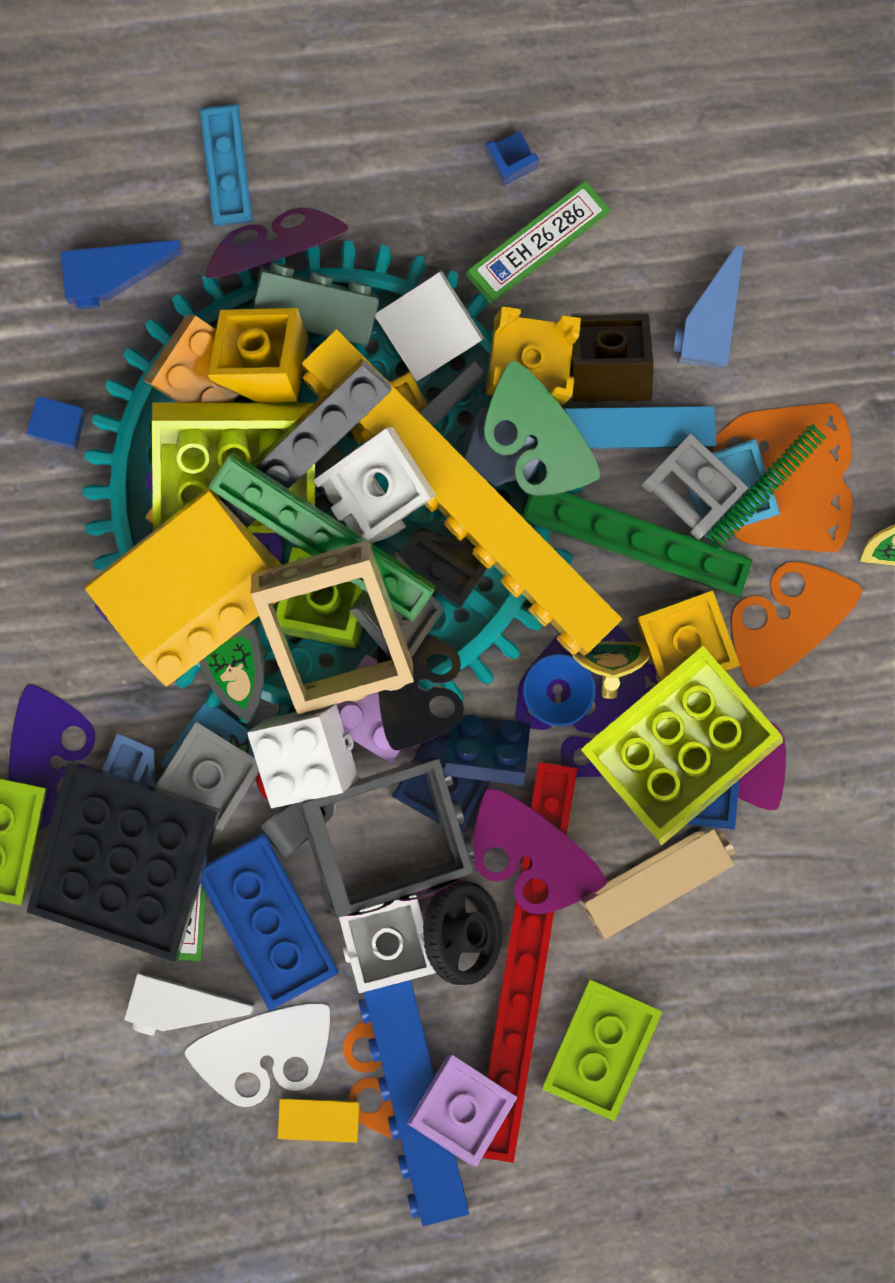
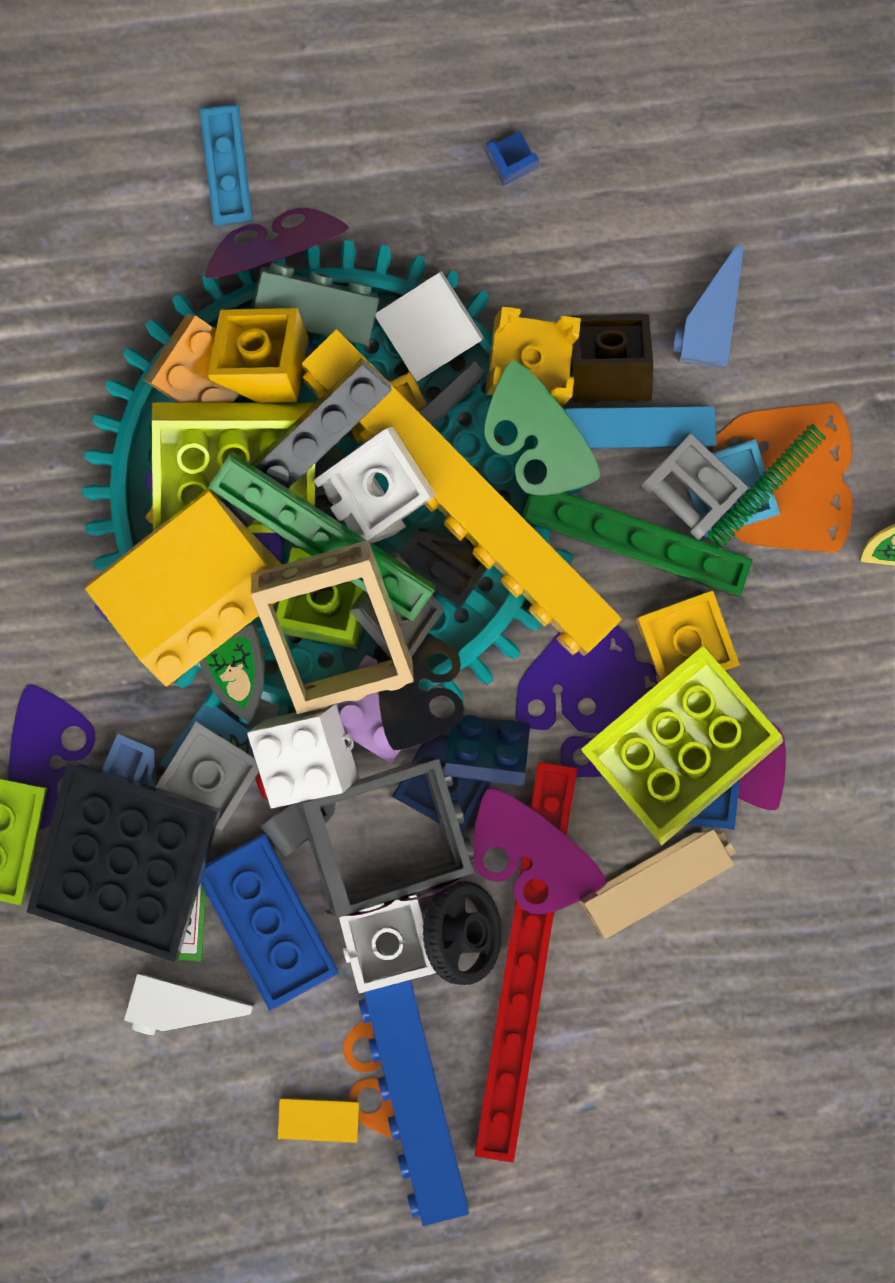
(56, 423): blue panel -> none
(108, 271): blue slope -> none
(240, 1046): white piece -> none
(462, 1110): lavender plate -> none
(492, 465): sand blue slope -> none
(538, 242): tile -> none
(581, 690): blue piece -> none
(601, 1050): lime plate -> none
(612, 661): shield -> none
(812, 618): orange piece -> none

